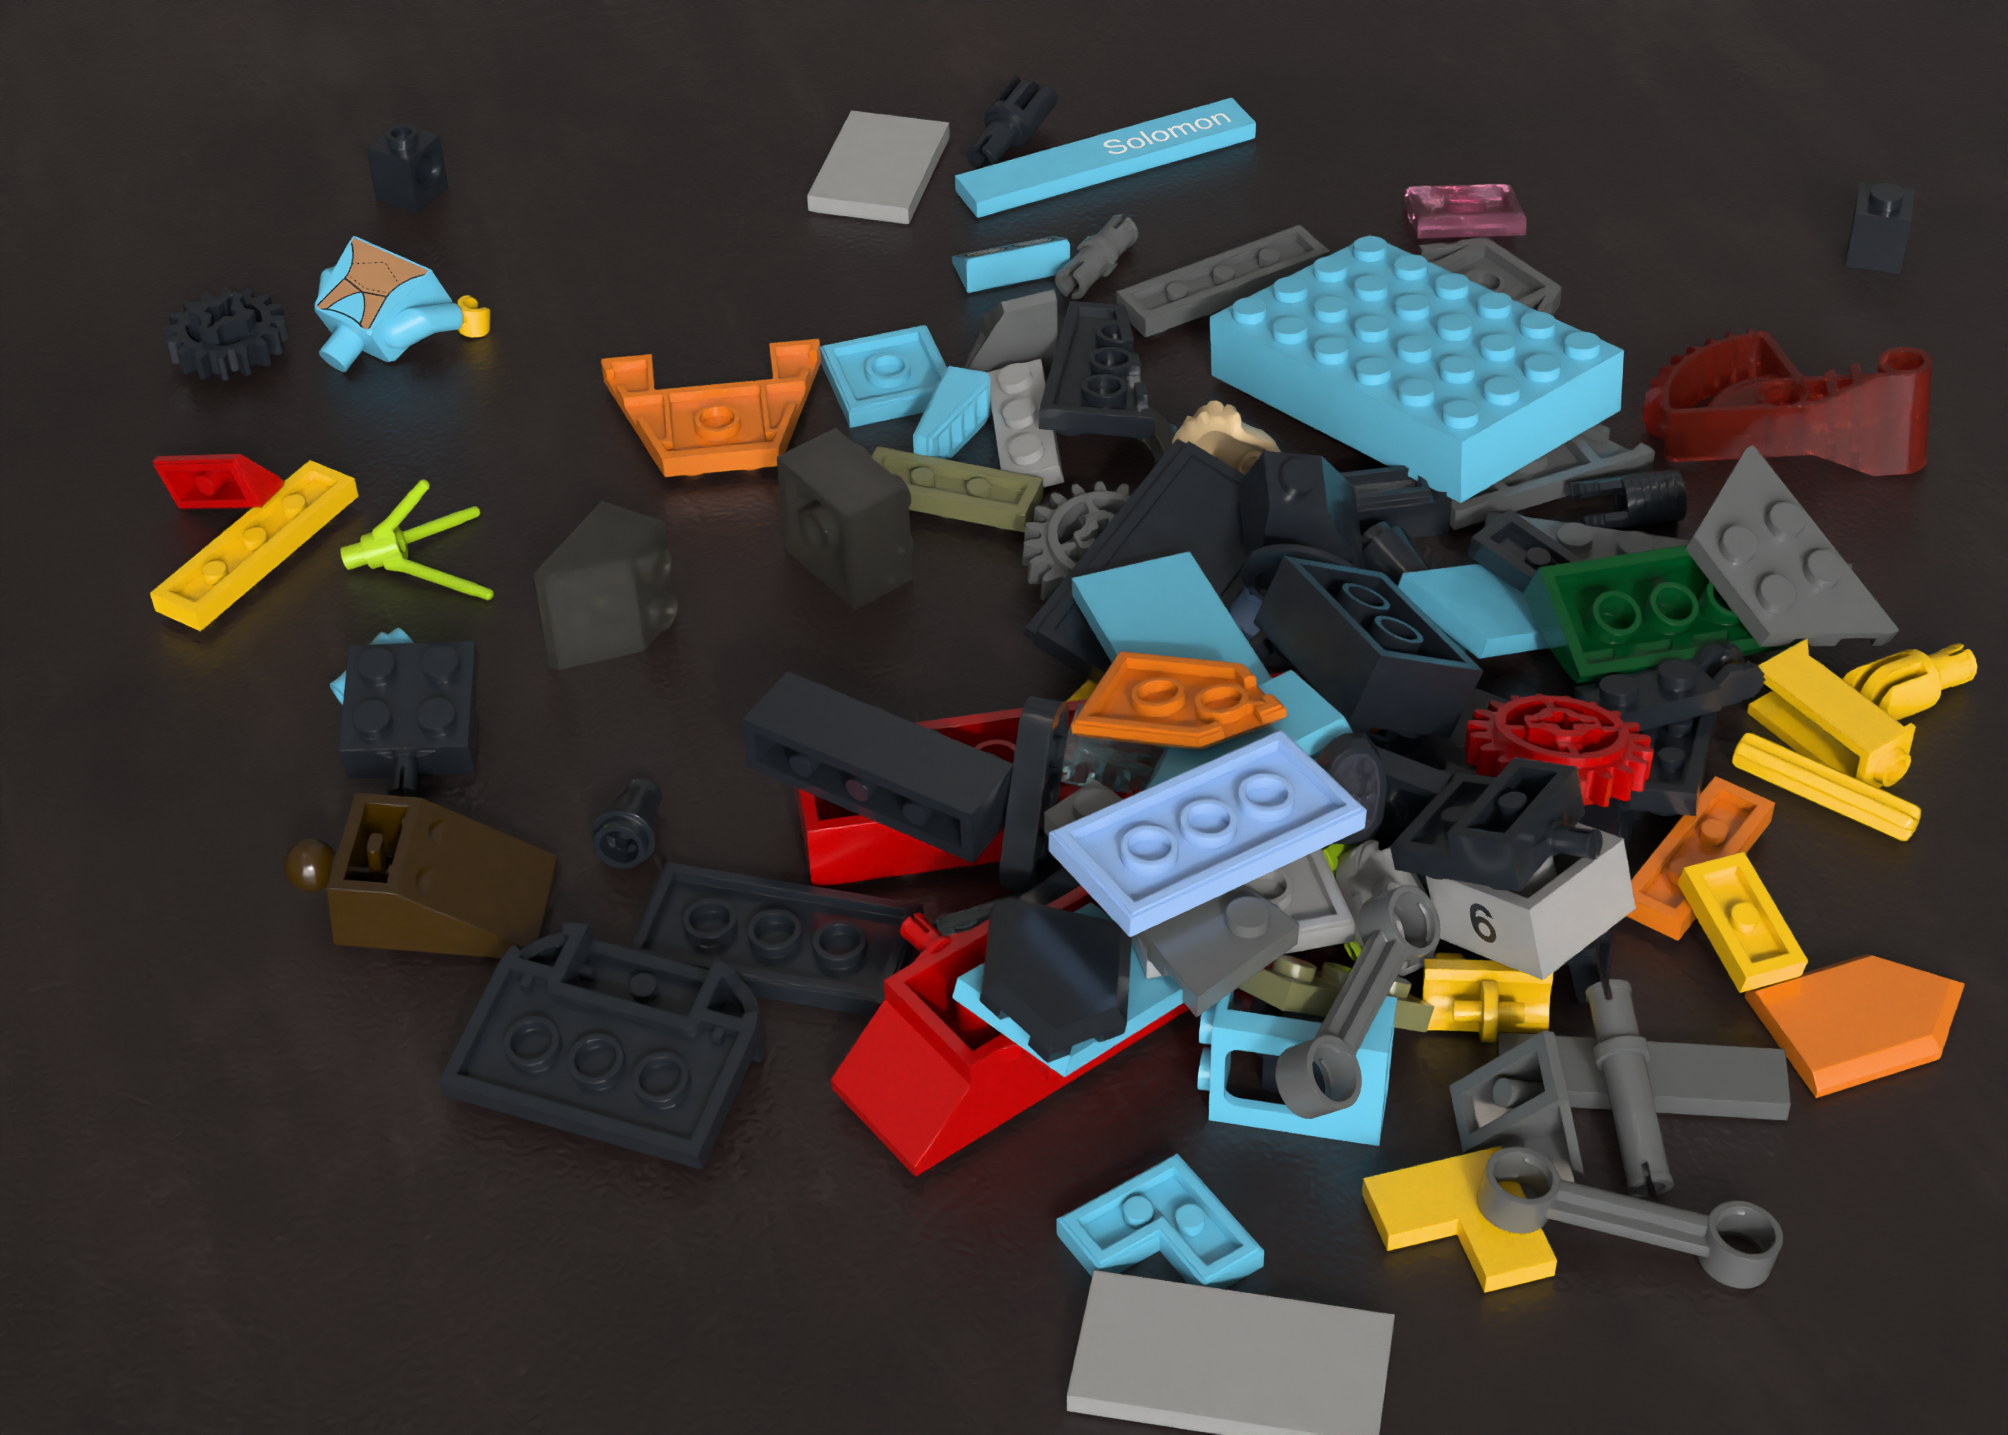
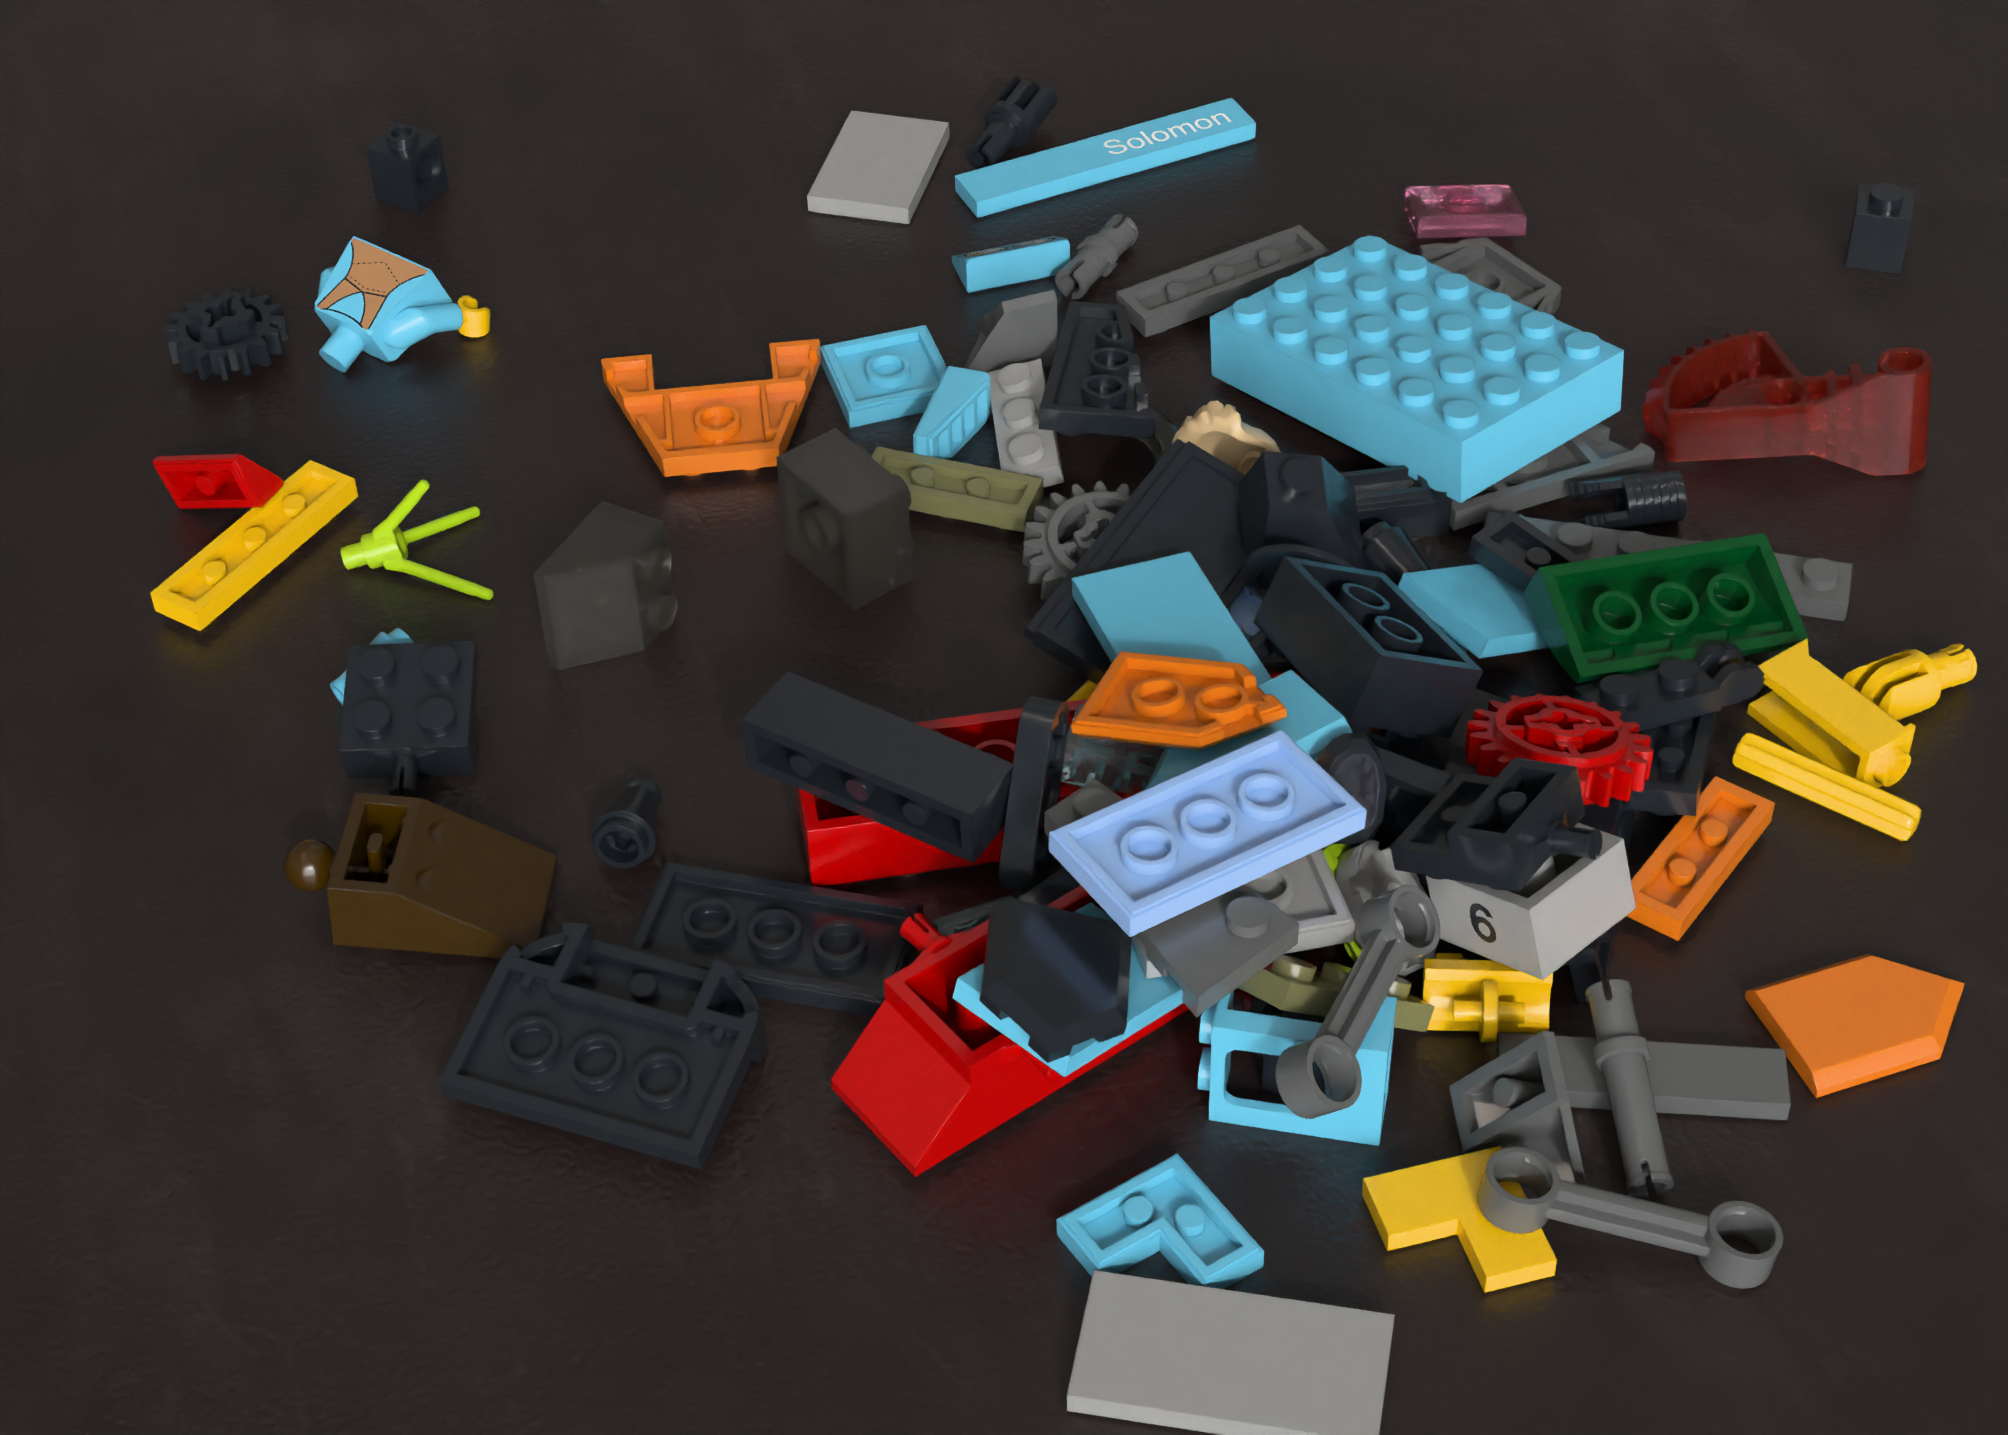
(1742, 922): yellow plate -> none
(1780, 566): dark grey wing -> none

